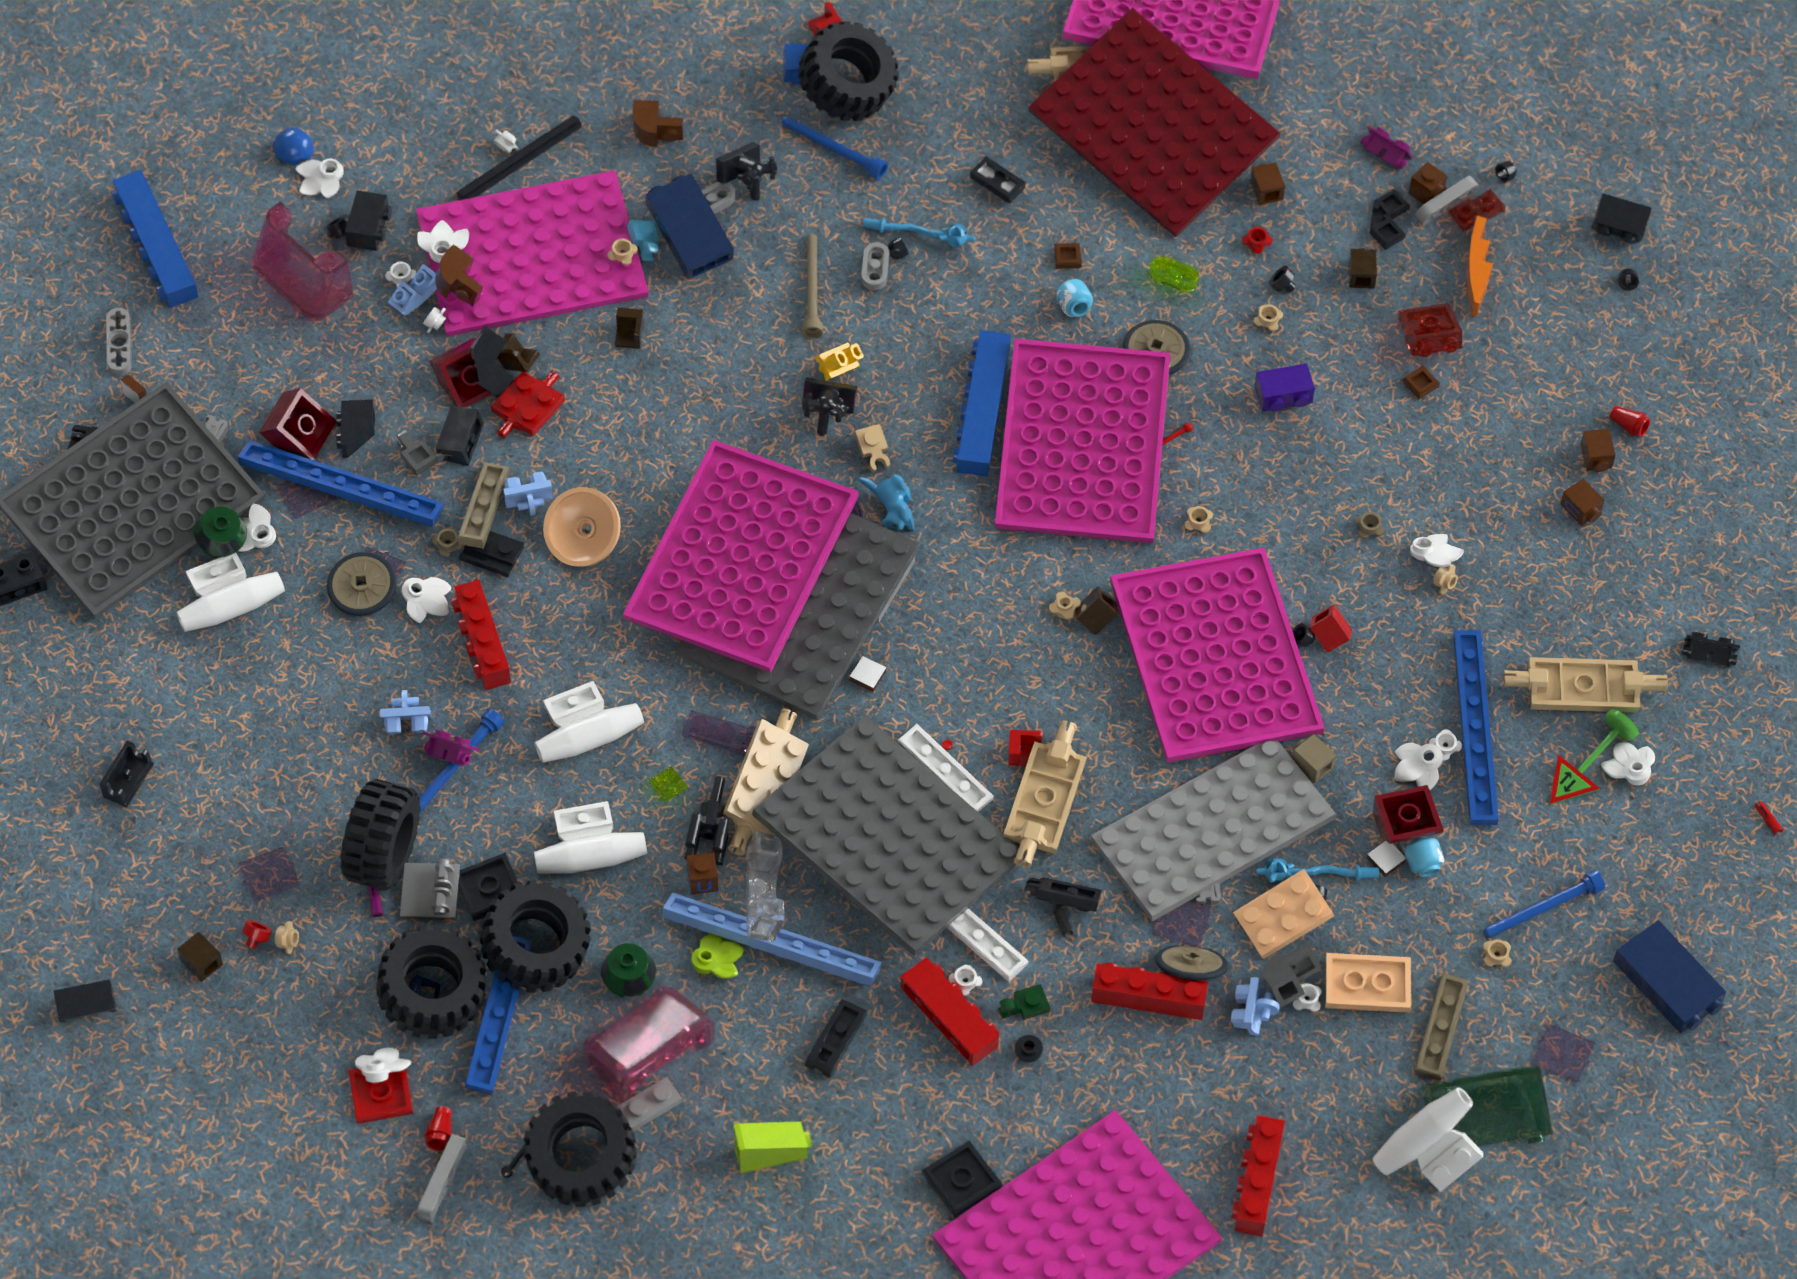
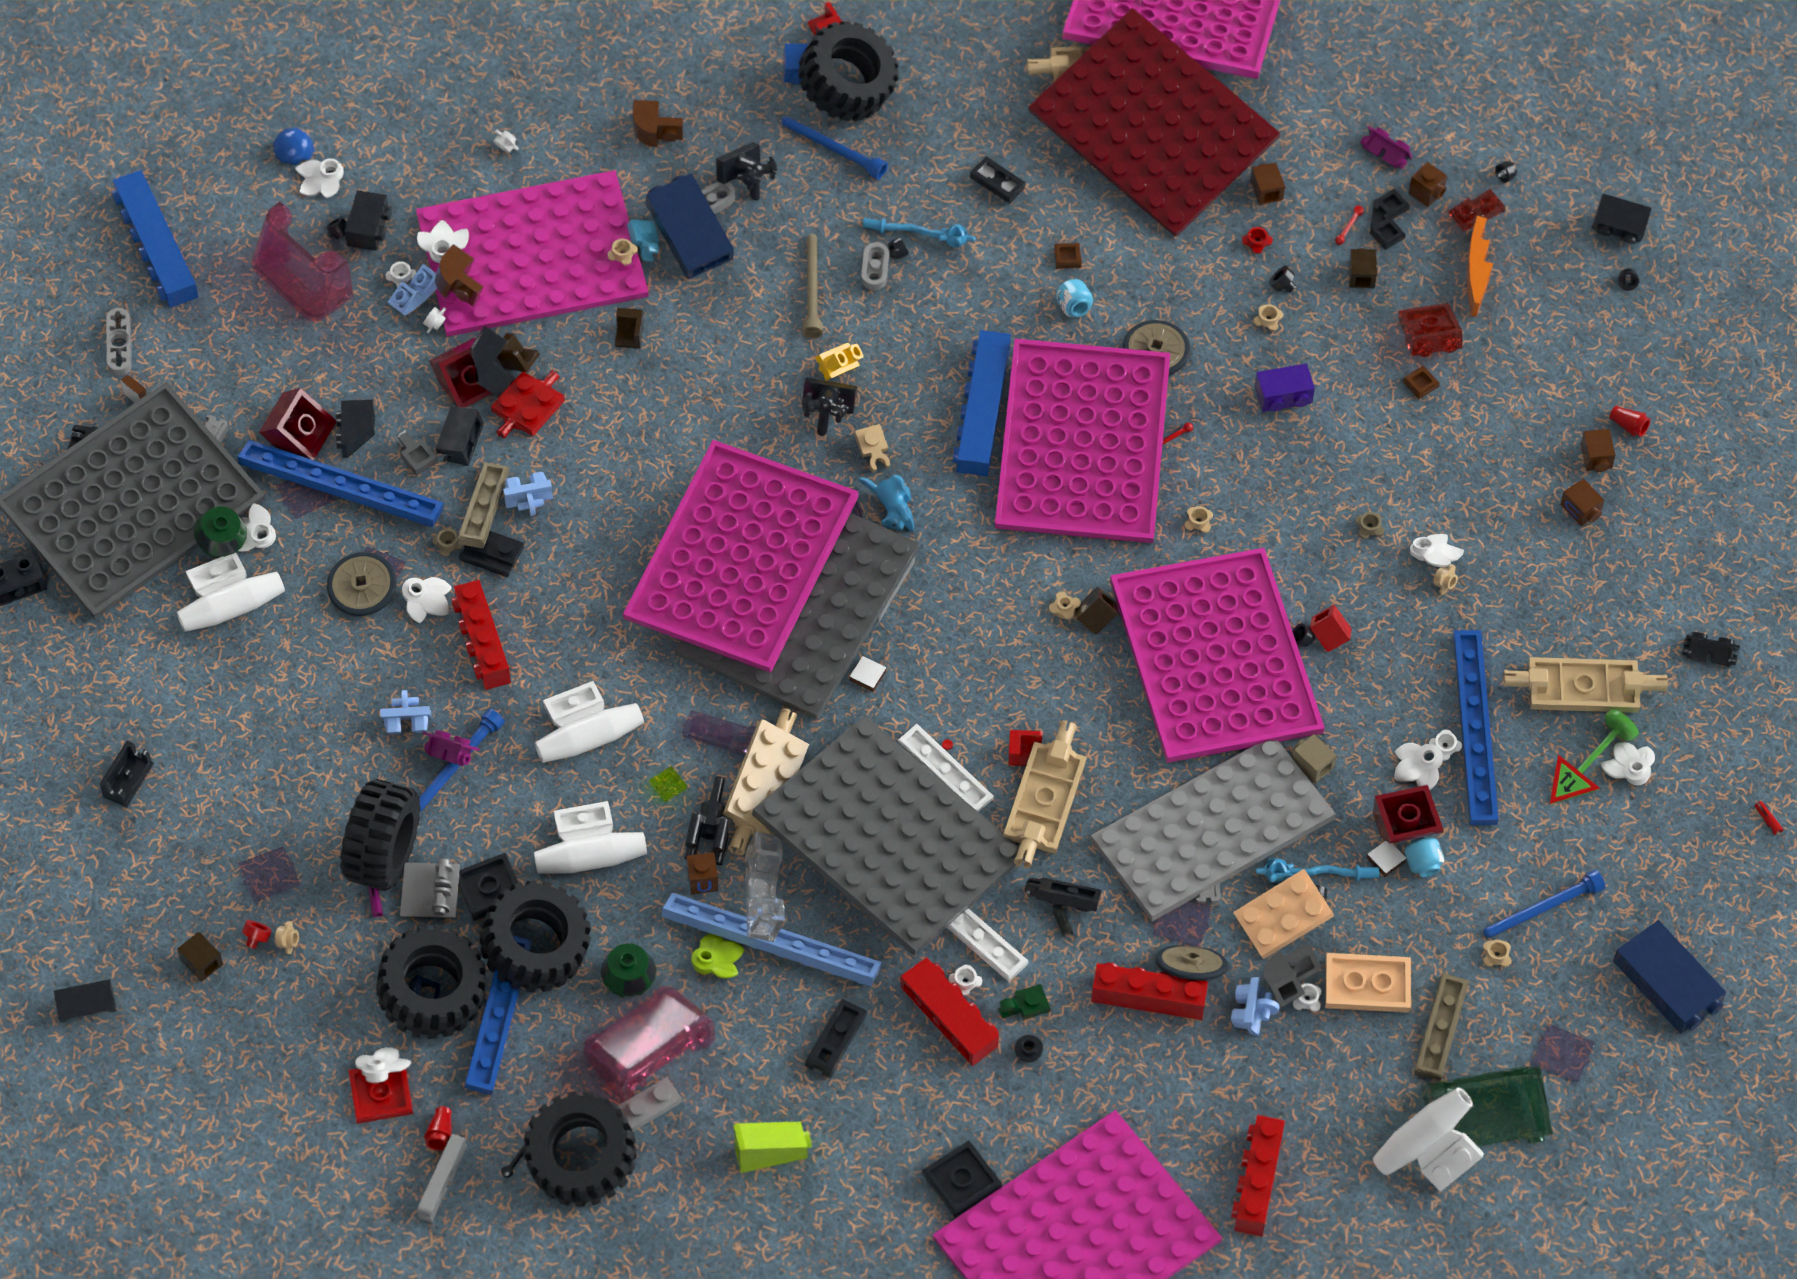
(520, 158): black axle -> none
(566, 526): light nougat dish -> none
(1175, 273): clear neon green plate -> none
(1358, 210): none -> red hinge
(1446, 199): light grey beam -> none

